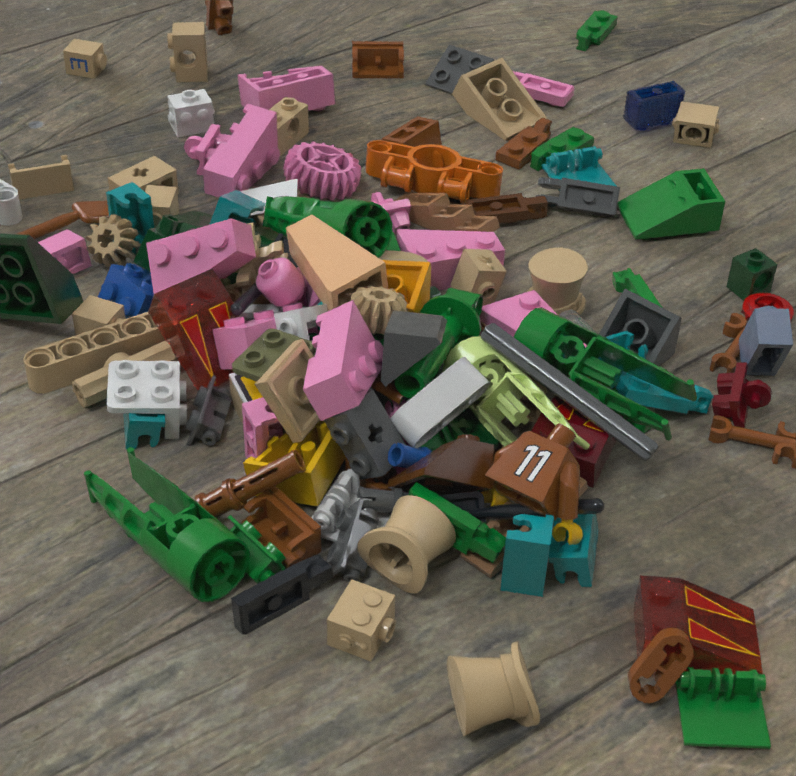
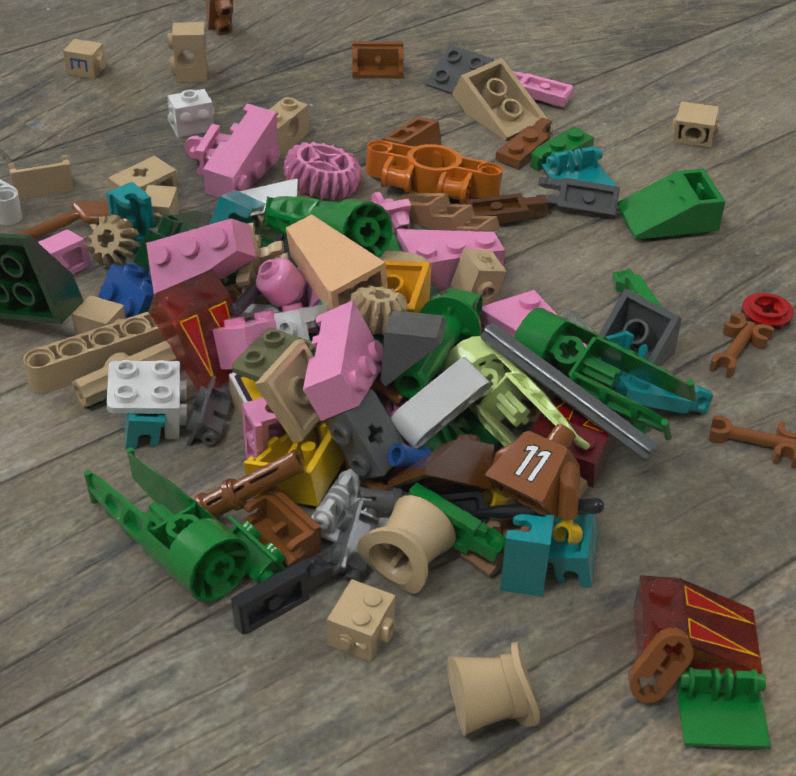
(306, 85): bright pink wedge -> none
(558, 278): tan hat -> none
(595, 29): green hinge -> none
(653, 105): clear blue brick -> none
(738, 394): dark red hips -> none
(751, 274): dark green brick -> none
(766, 340): sand blue brick -> none

